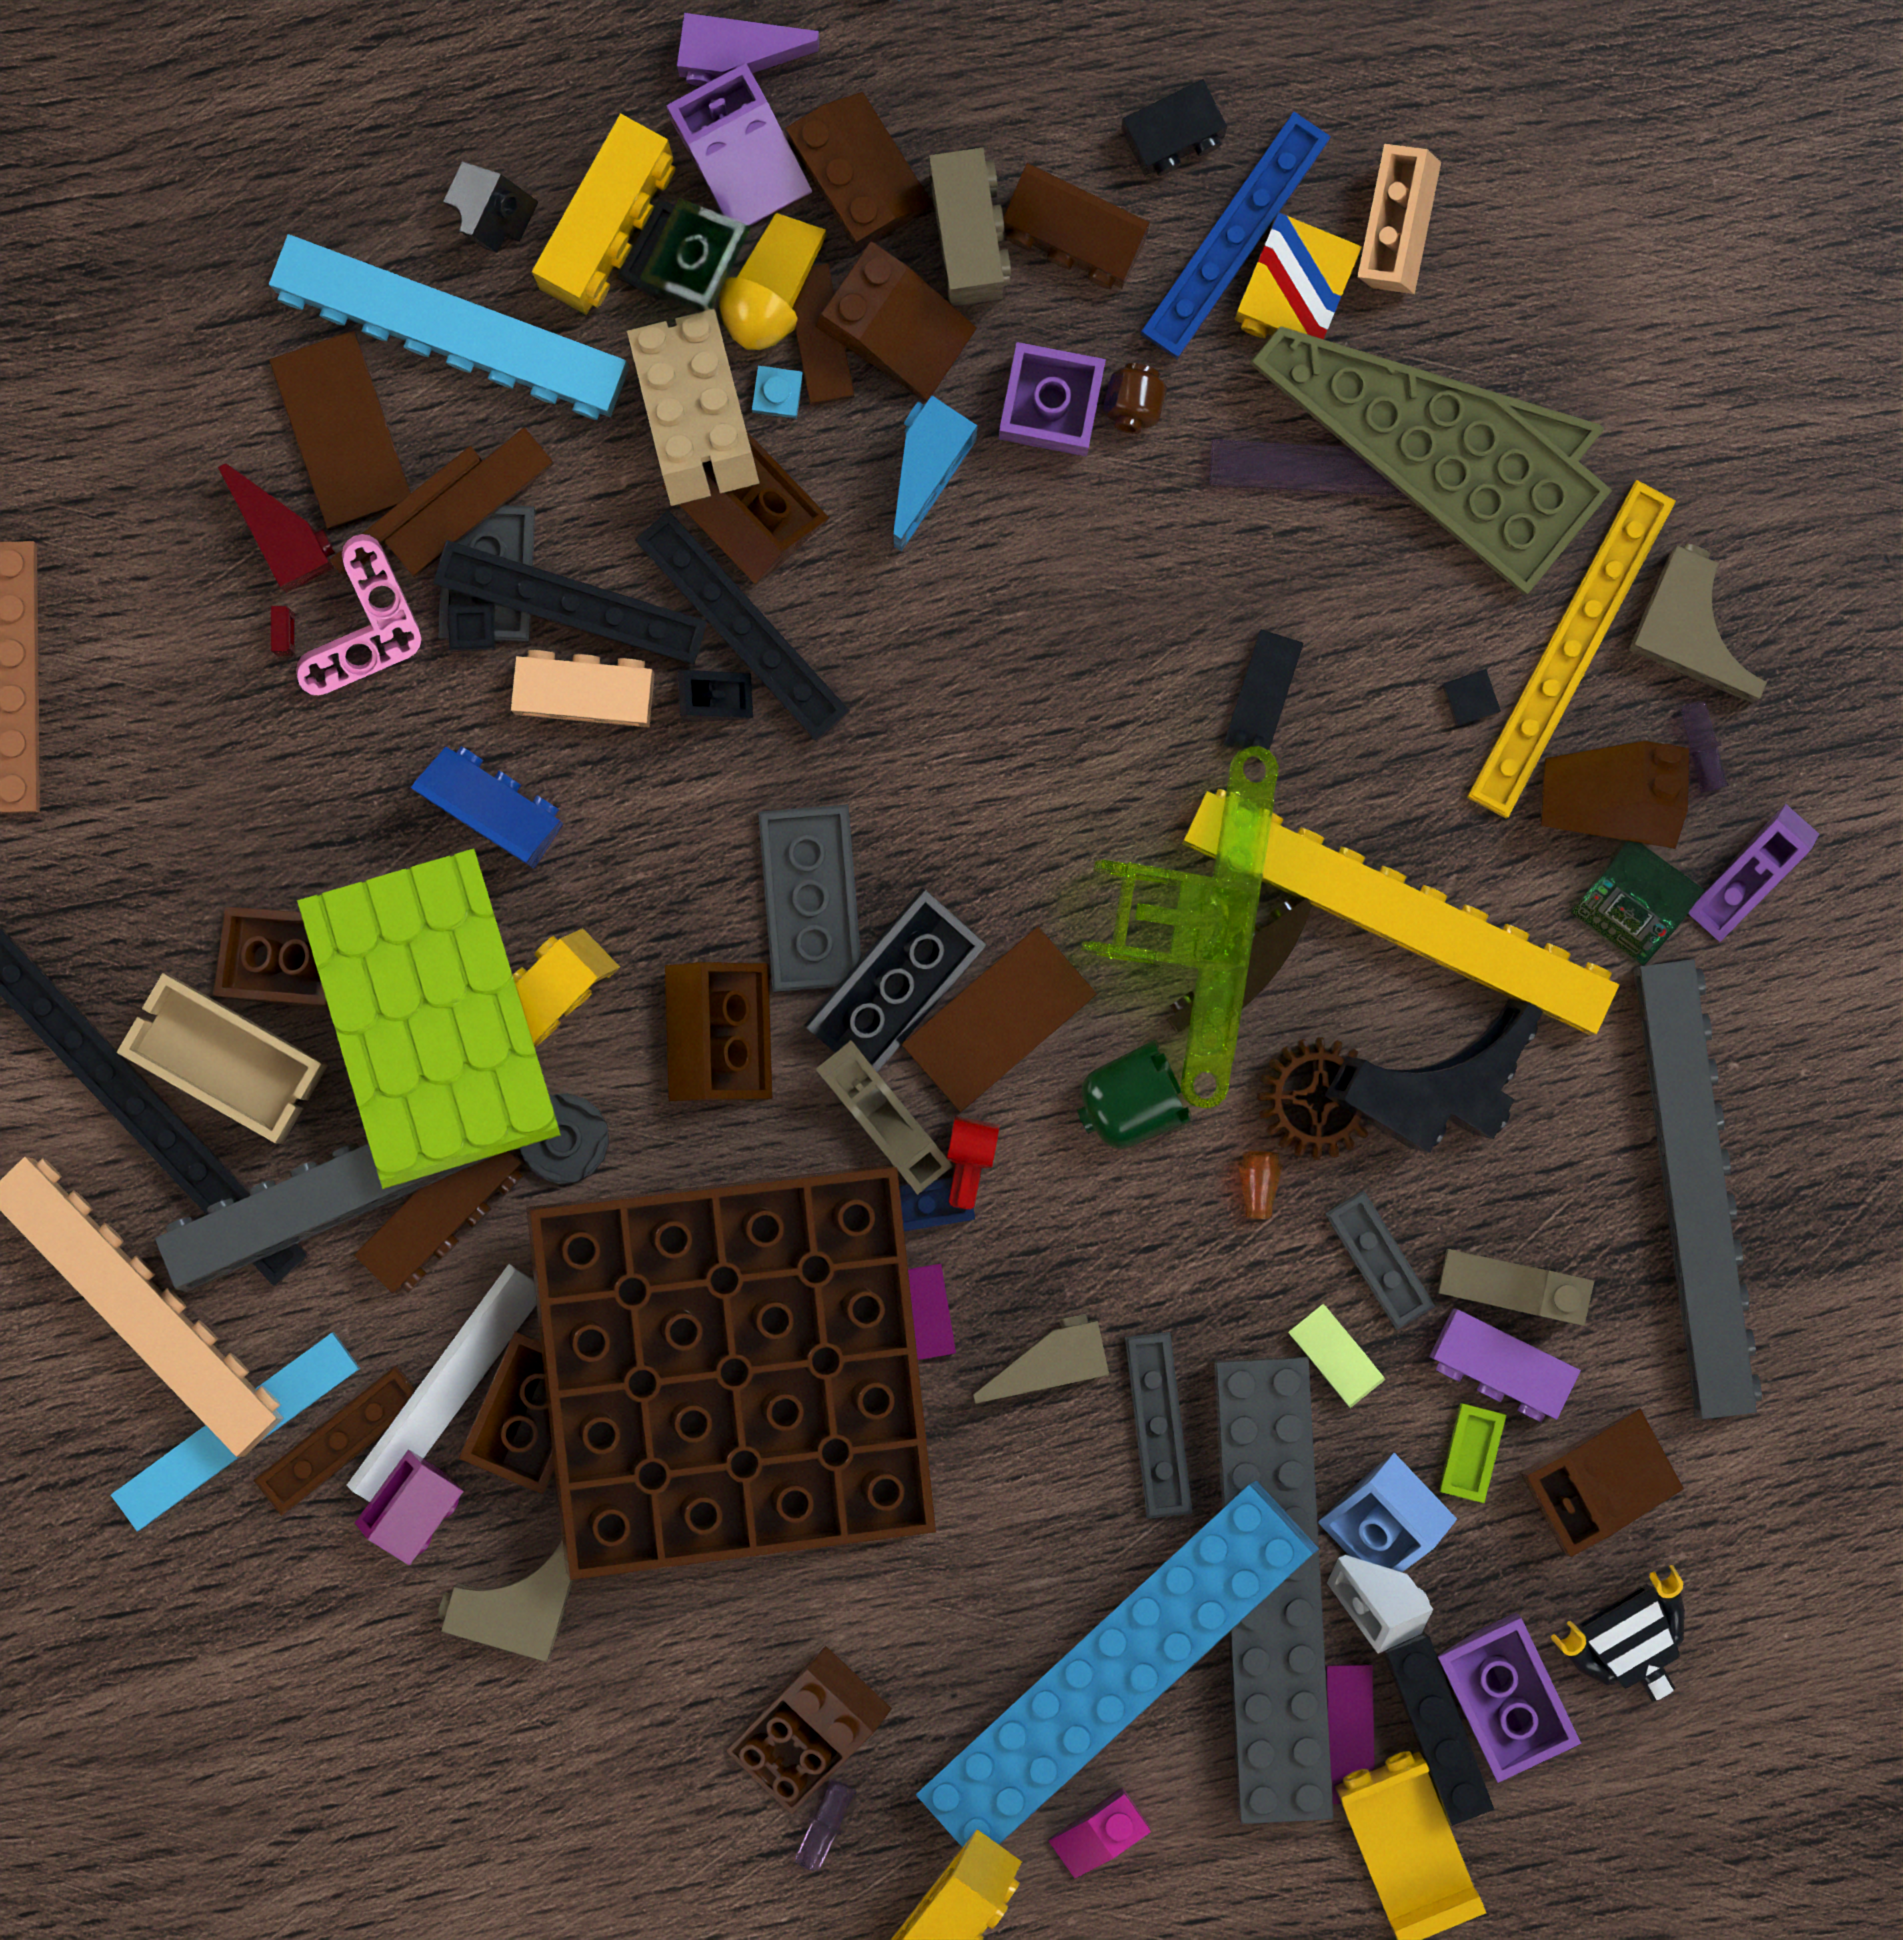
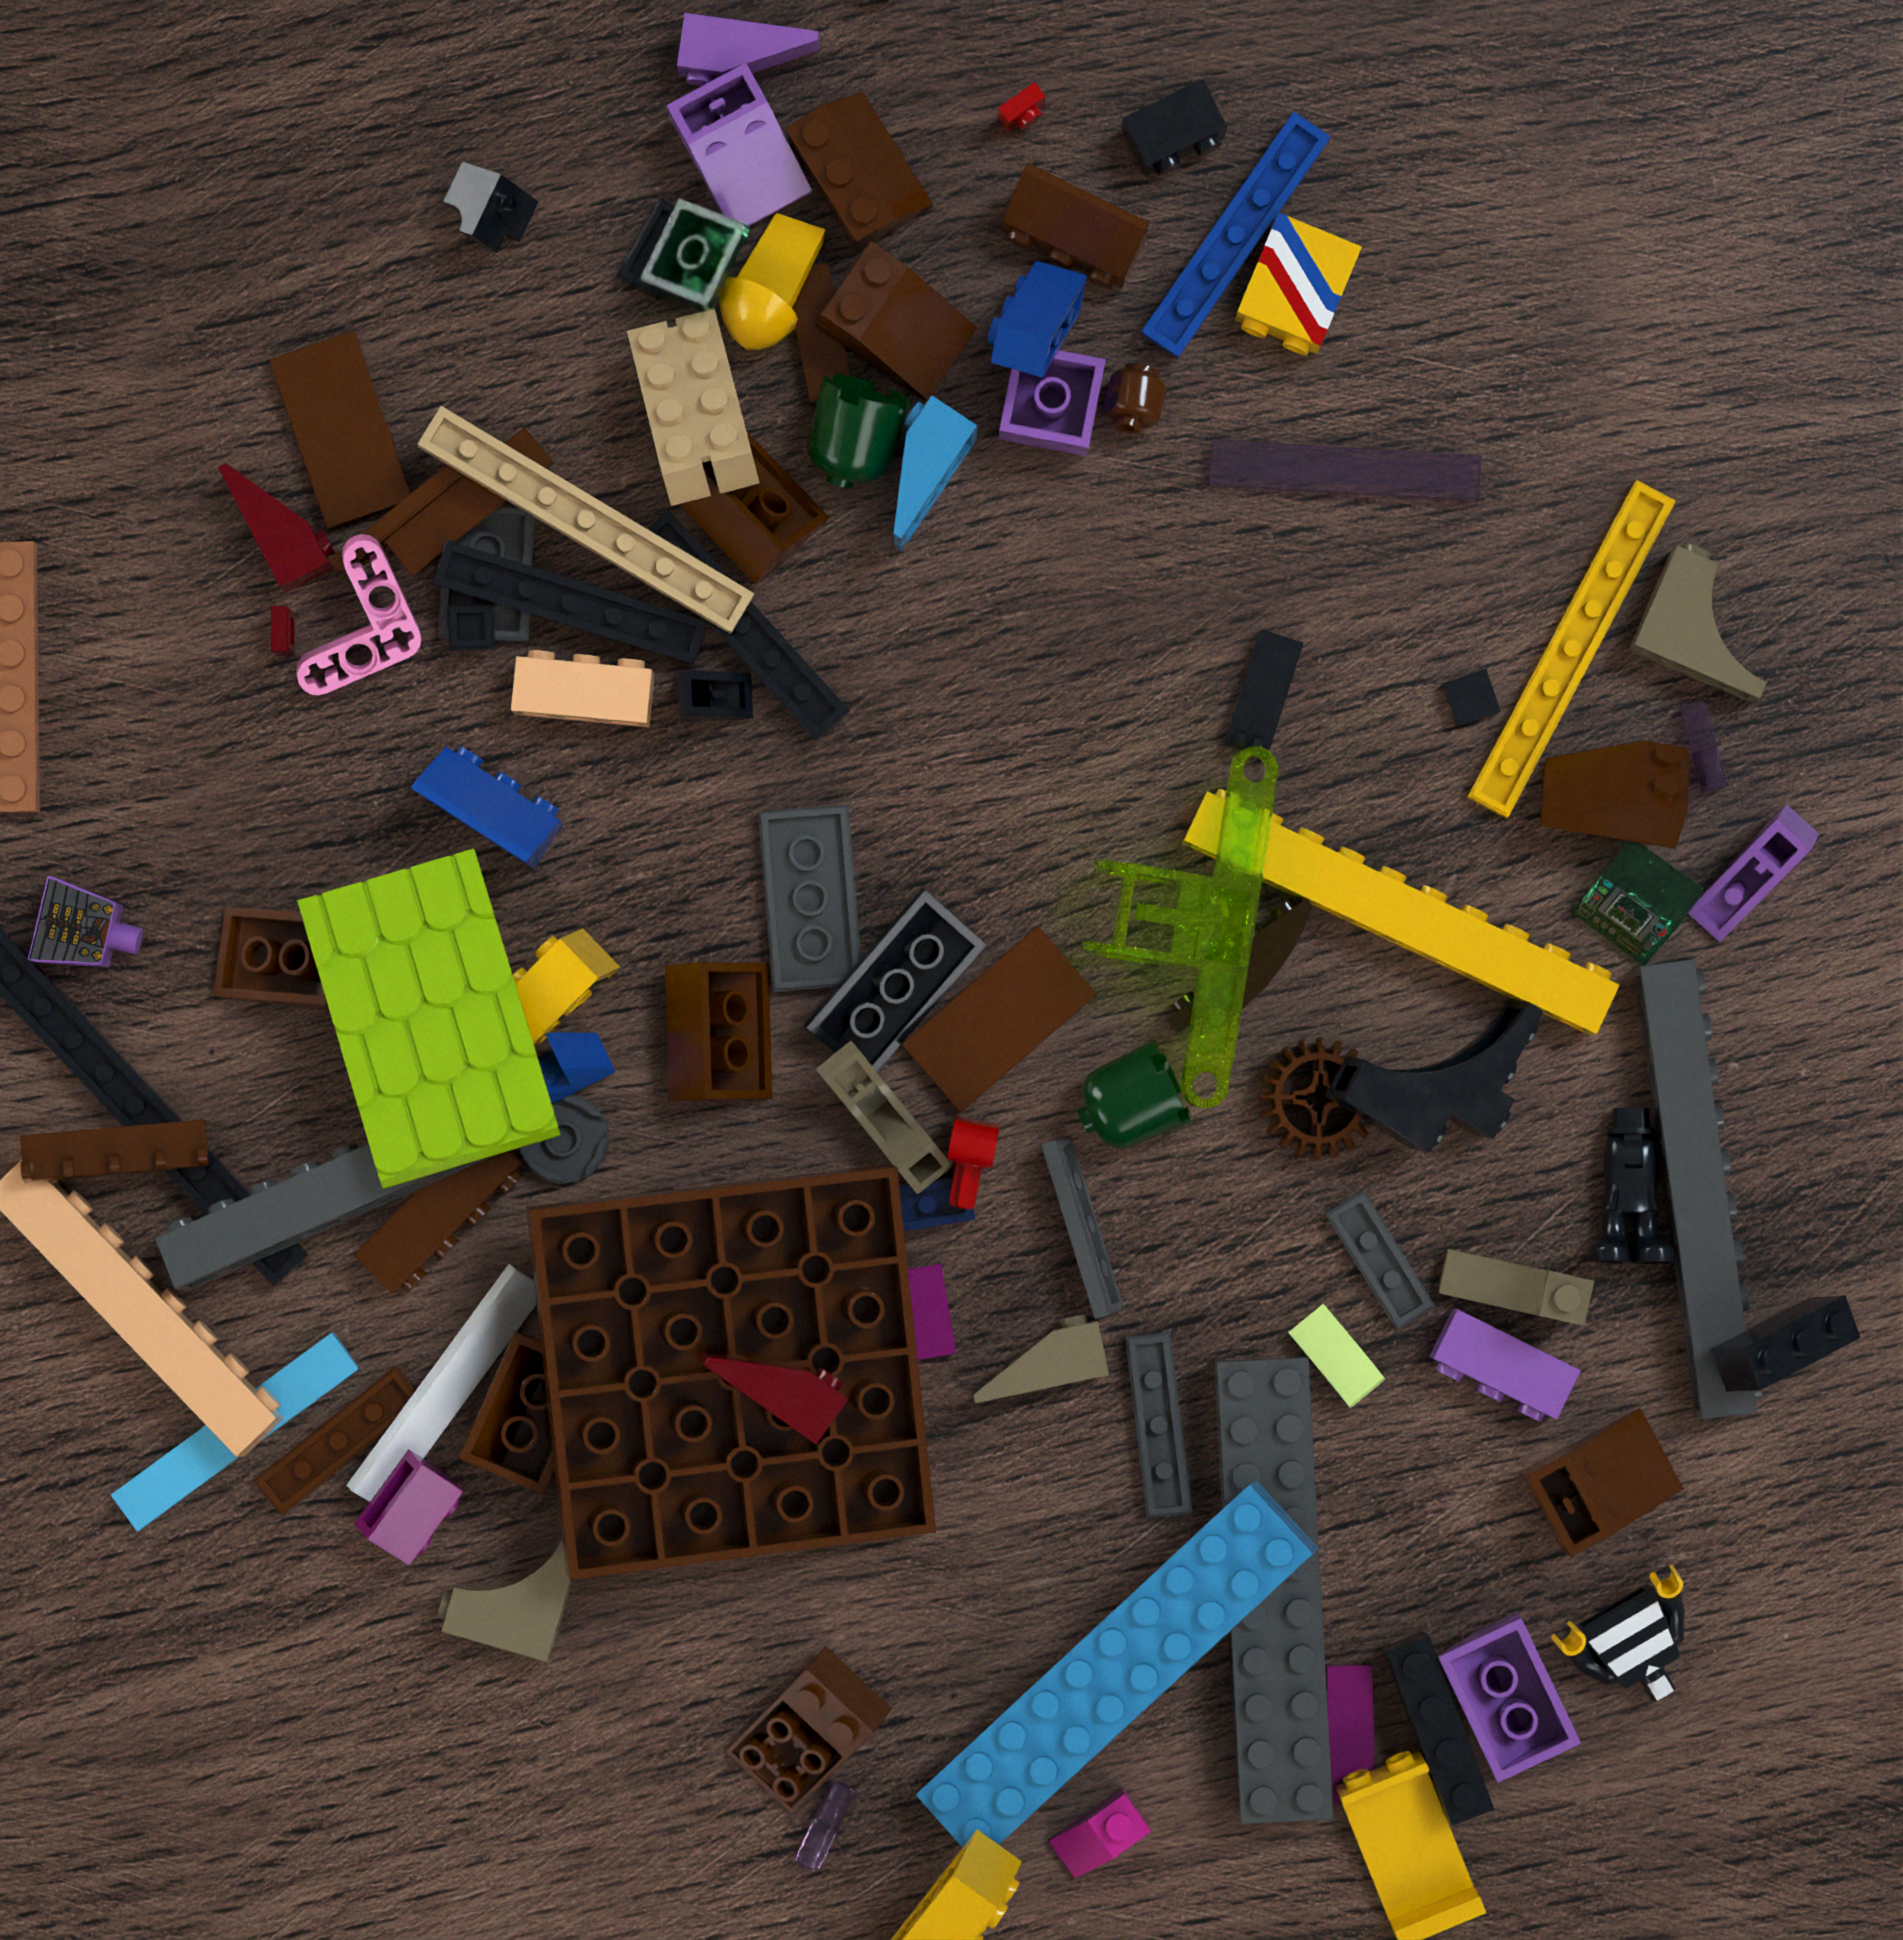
(80, 928): none -> torso
(114, 1151): none -> reddish brown hinge
(222, 1059): tan piece -> none
(448, 326): medium azure brick -> none
(573, 1063): none -> blue slope
(585, 519): none -> tan plate
(604, 215): yellow brick -> none
(777, 392): medium azure plate -> none
(788, 1392): none -> dark red slope
(854, 429): none -> dark green cylinder
(969, 226): dark tan brick -> none
(1022, 109): none -> red plate
(1037, 318): none -> blue brick
(1082, 1227): none -> dark grey tile
(1259, 1181): clear orange cone -> none
(1380, 1601): white slope -> none
(1388, 1517): light blue slope -> none
(1399, 218): light nougat brick -> none
(1470, 458): olive wing -> none
(1472, 1452): lime tile -> none
(1630, 1189): none -> black piece
(1785, 1343): none -> black brick

